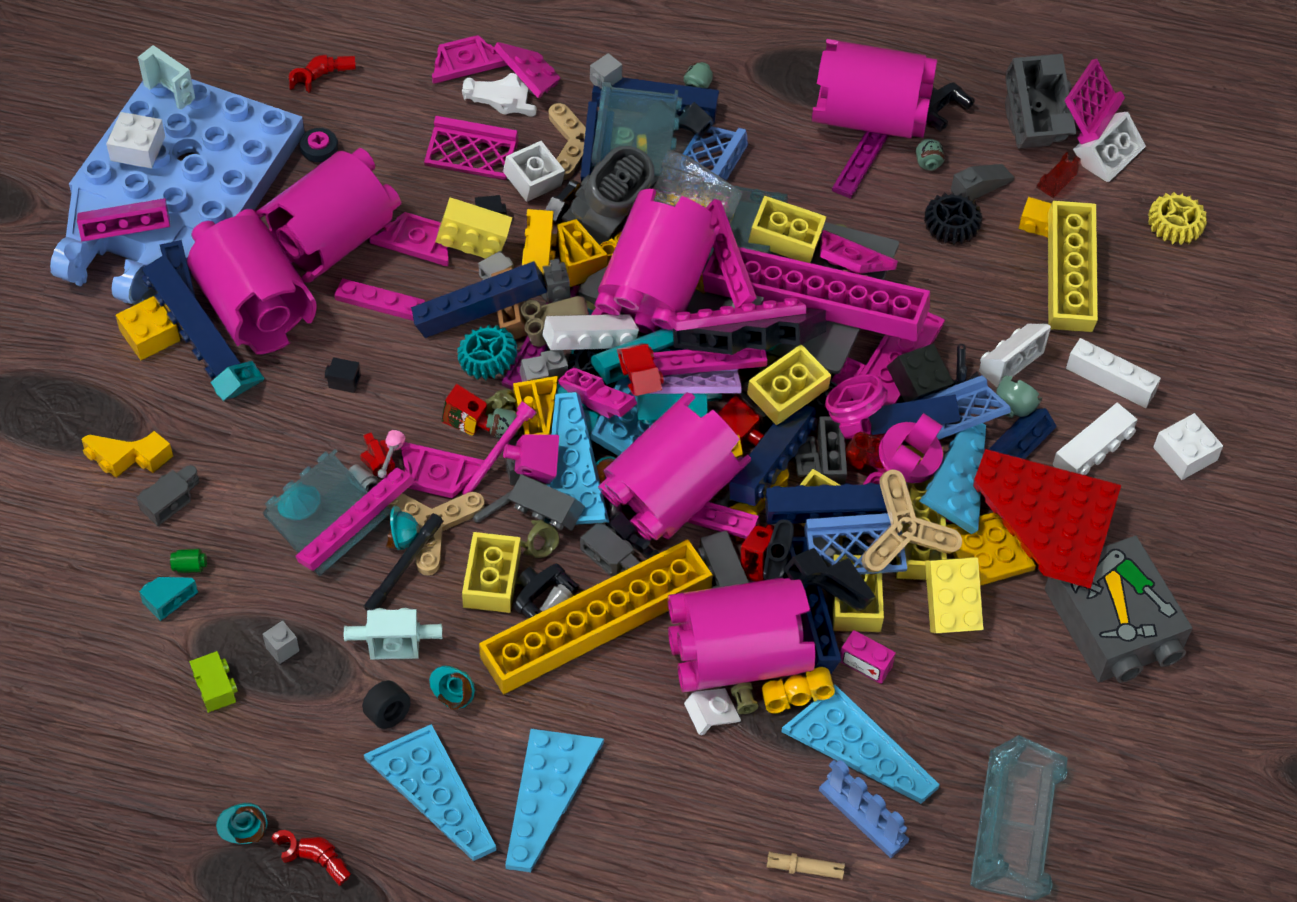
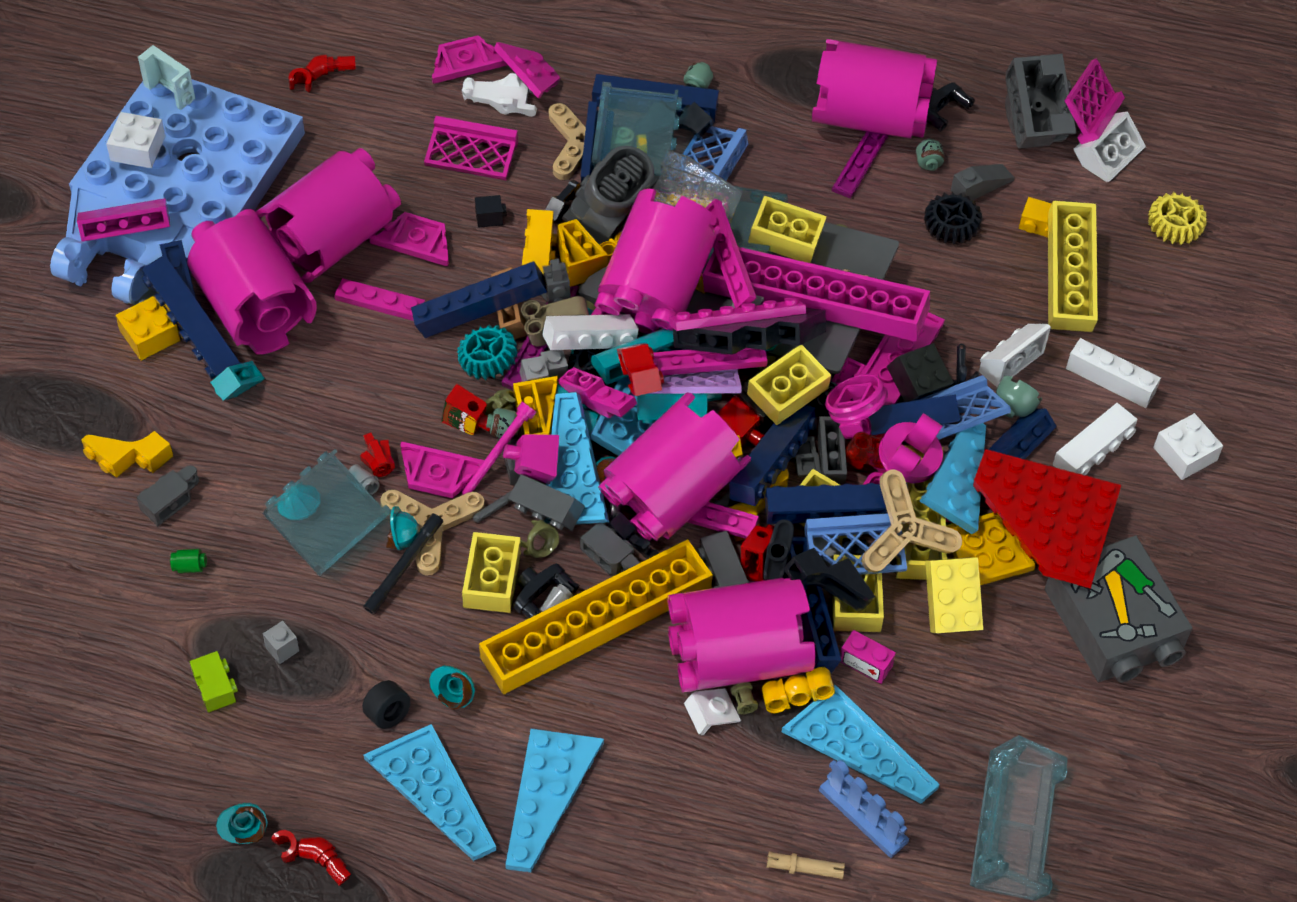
(167, 594): teal slope -> none
(318, 144): black wheel -> none
(343, 375): black brick -> none
(354, 519): dark pink plate -> none
(393, 633): light aqua brick -> none
(394, 441): hinge -> none
(473, 229): light yellow brick -> none
(494, 264): light grey brick -> none
(533, 171): white brick -> none
(605, 70): light grey brick -> none
(852, 255): dark pink wing -> none
(1059, 176): clear red hinge -> none

